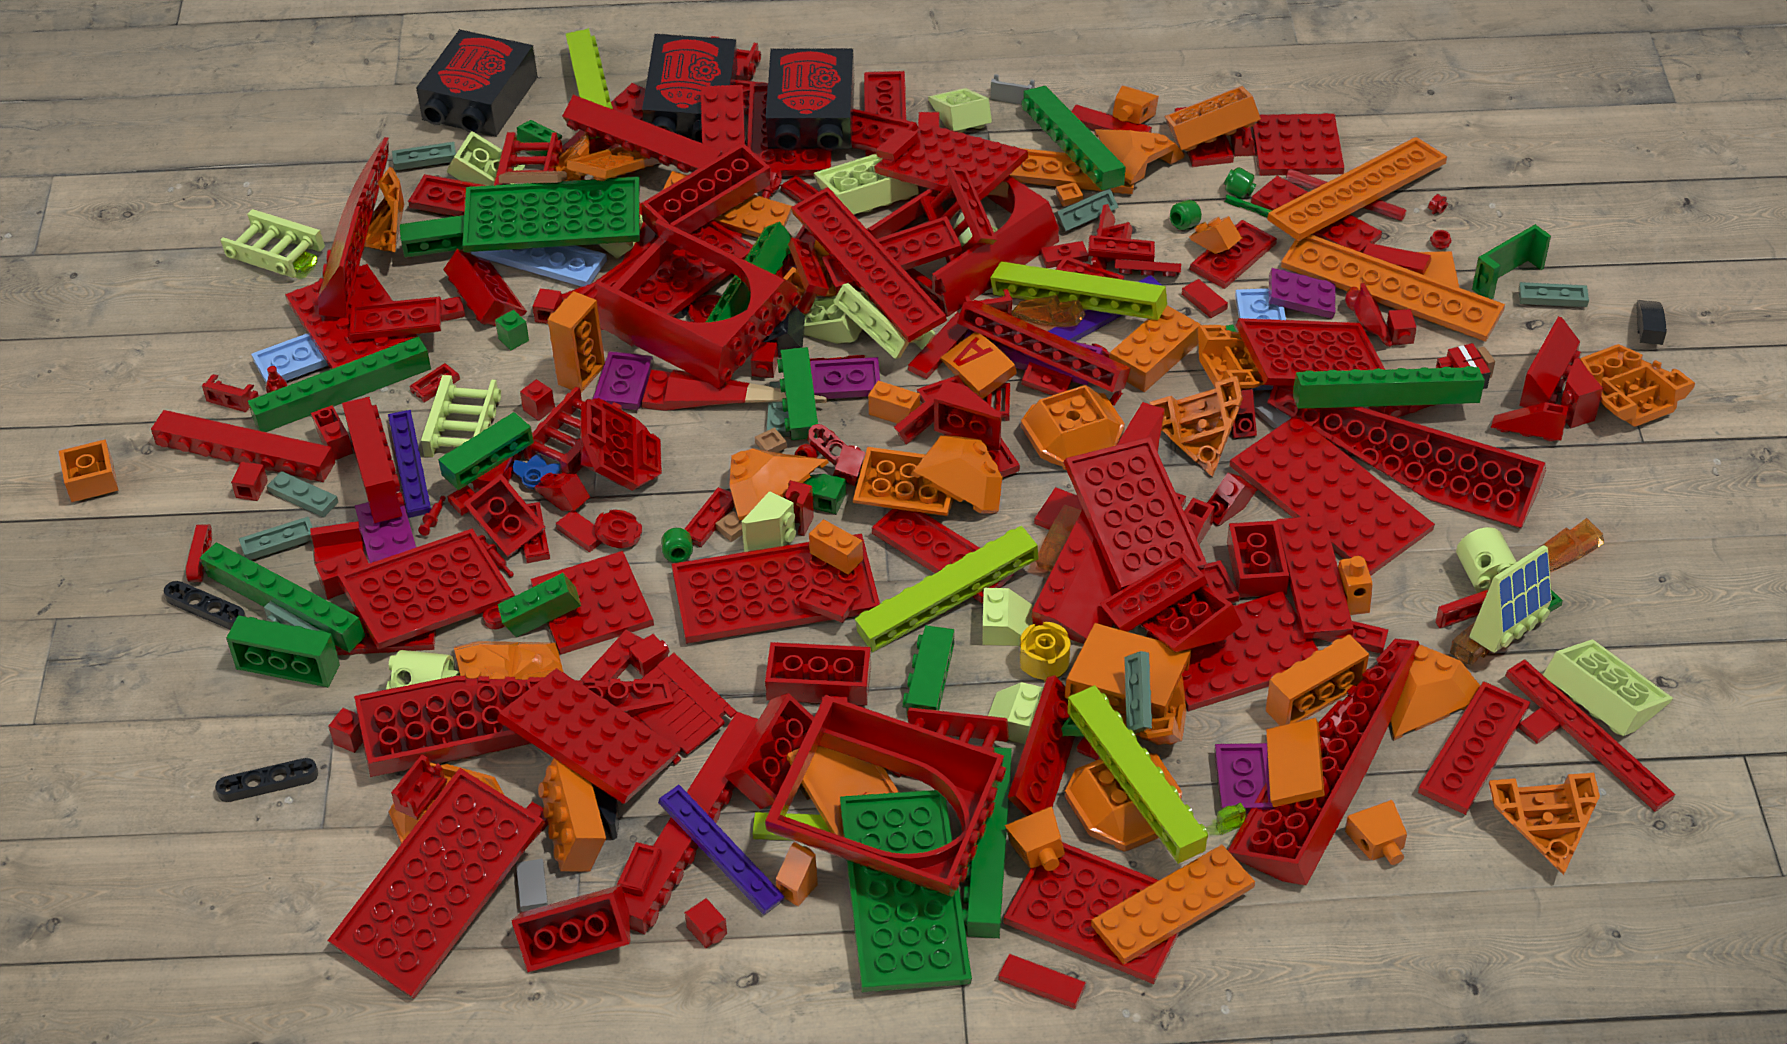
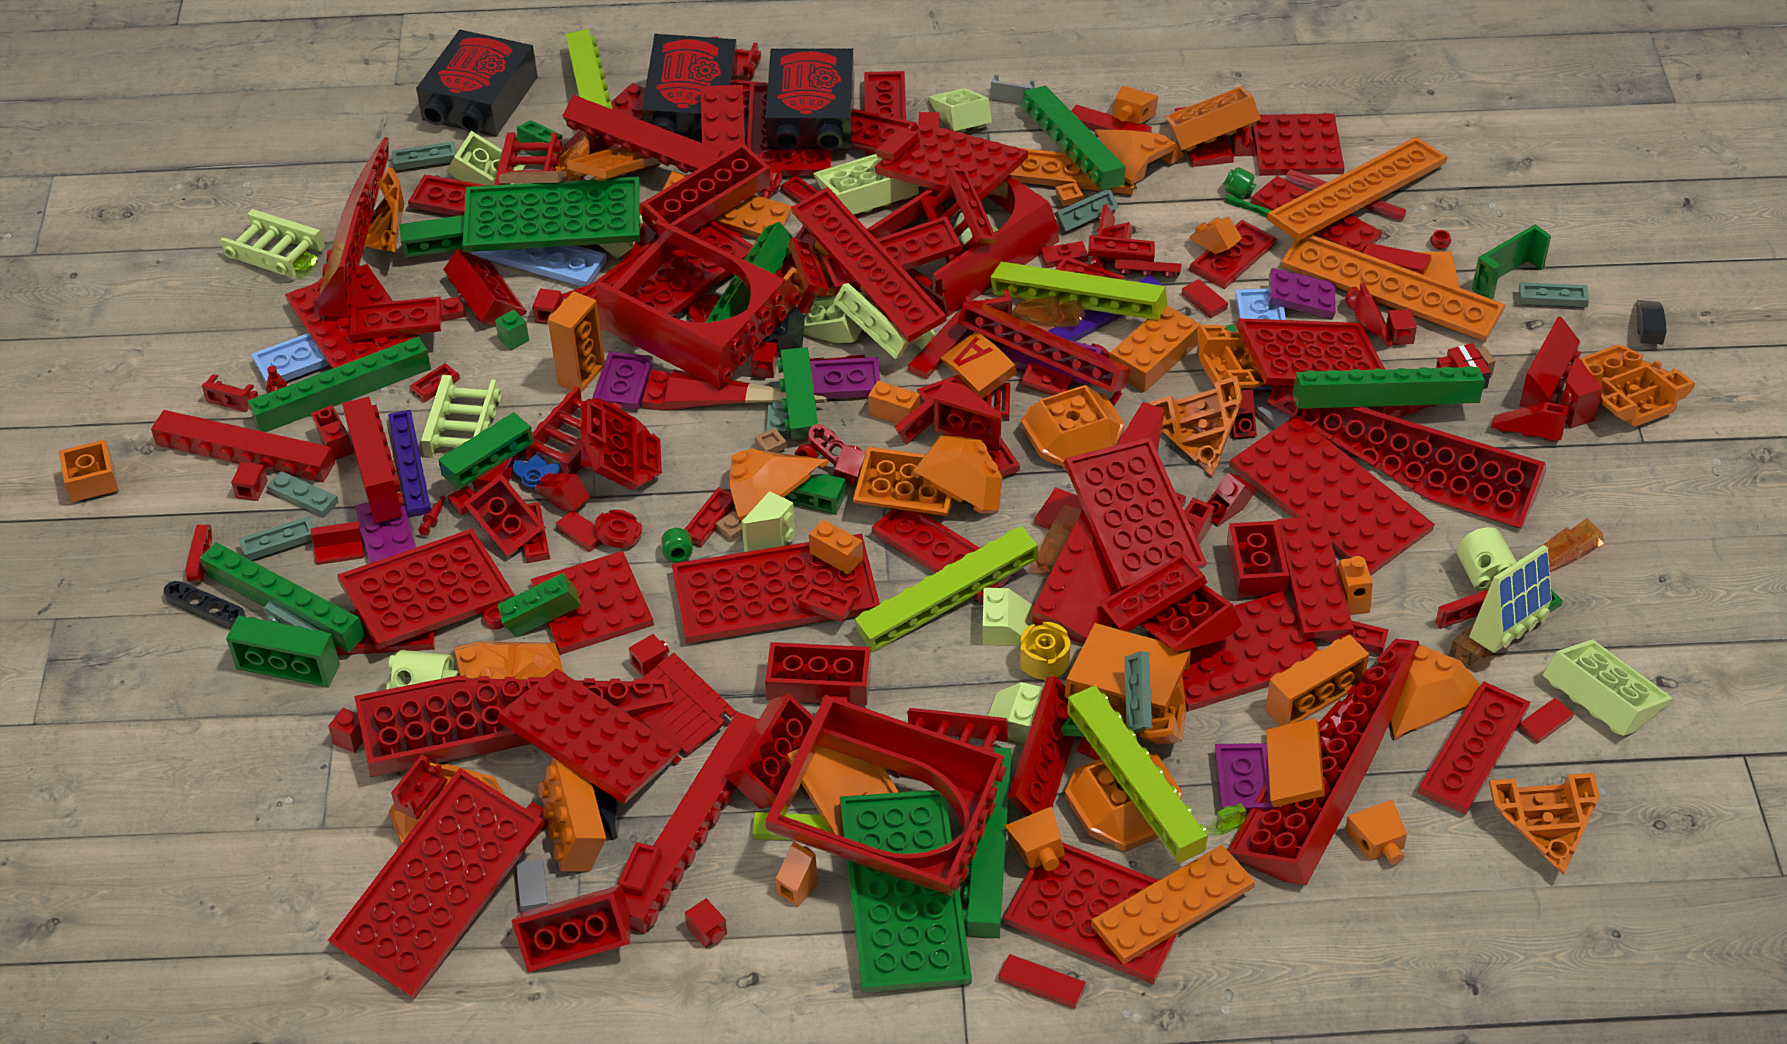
(267, 782): black beam -> none
(328, 570): red brick -> none
(496, 557): red piece -> none
(537, 399): red brick -> none
(614, 660): red plate -> none
(721, 849): dark purple tile -> none
(802, 499): red hinge -> none
(930, 668): green brick -> none
(1185, 214): green head -> none
(1220, 581): red plate -> none
(1438, 204): red plate -> none
(1590, 735): red tile -> none

